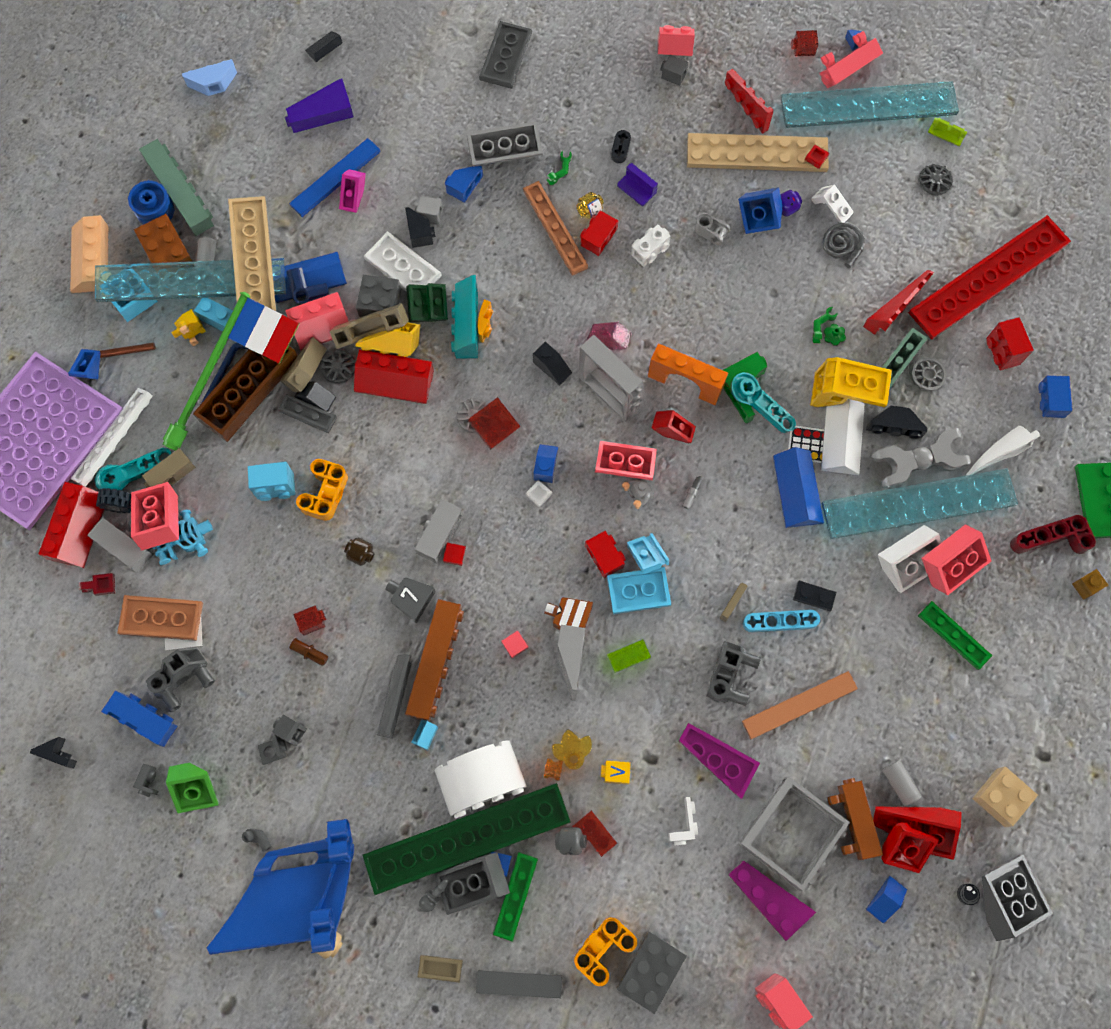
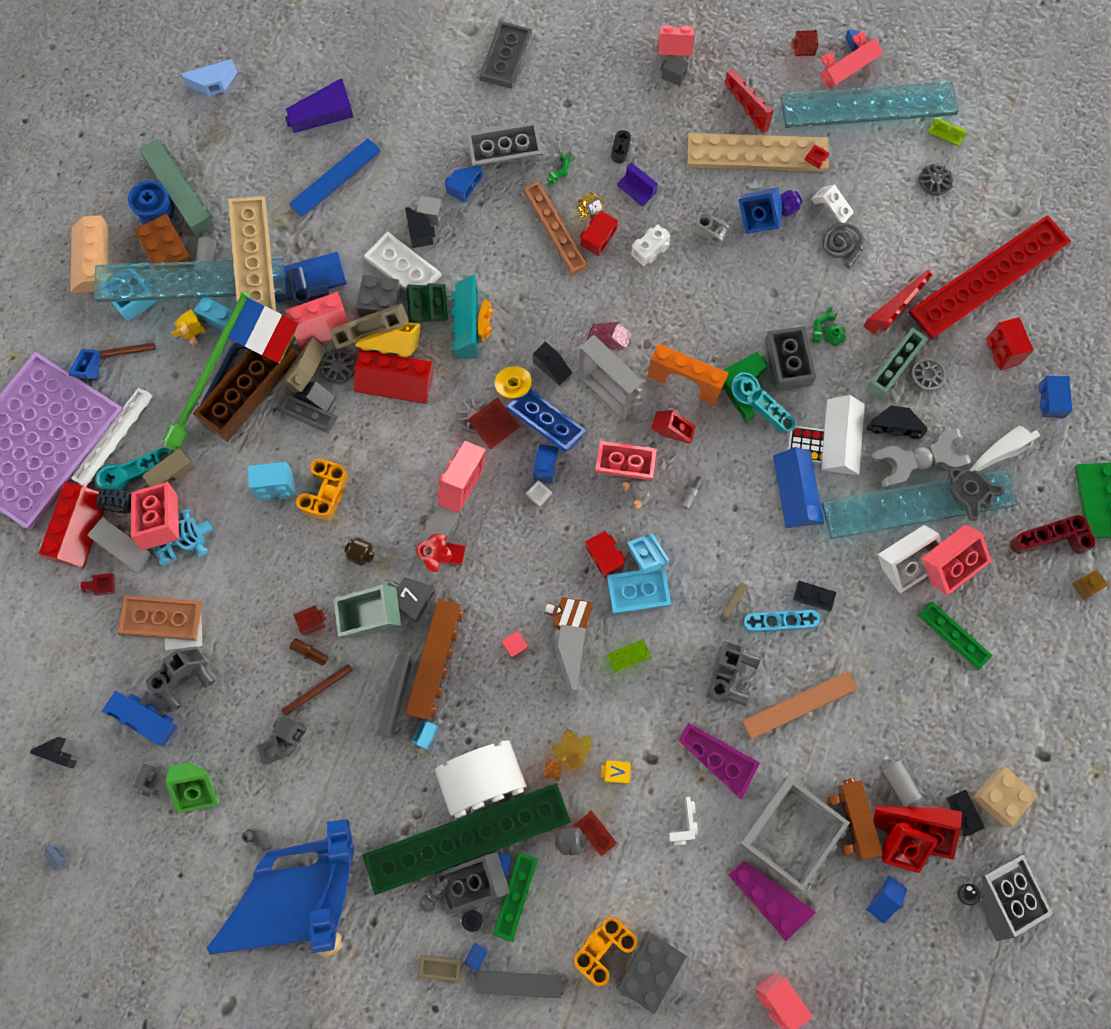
(55, 856): none -> sand blue slope
(316, 690): none -> copper bar
(324, 46): black slope -> none
(351, 190): dark pink slope -> none
(367, 611): none -> sand green piece
(436, 552): none -> red plate
(460, 476): none -> coral brick
(472, 920): none -> black tile
(476, 956): none -> blue slope
(513, 376): none -> yellow dish
(547, 420): none -> blue slope
(790, 358): none -> dark grey brick
(847, 379): yellow bracket -> none
(970, 819): none -> black plate
(973, 490): none -> dark grey tile

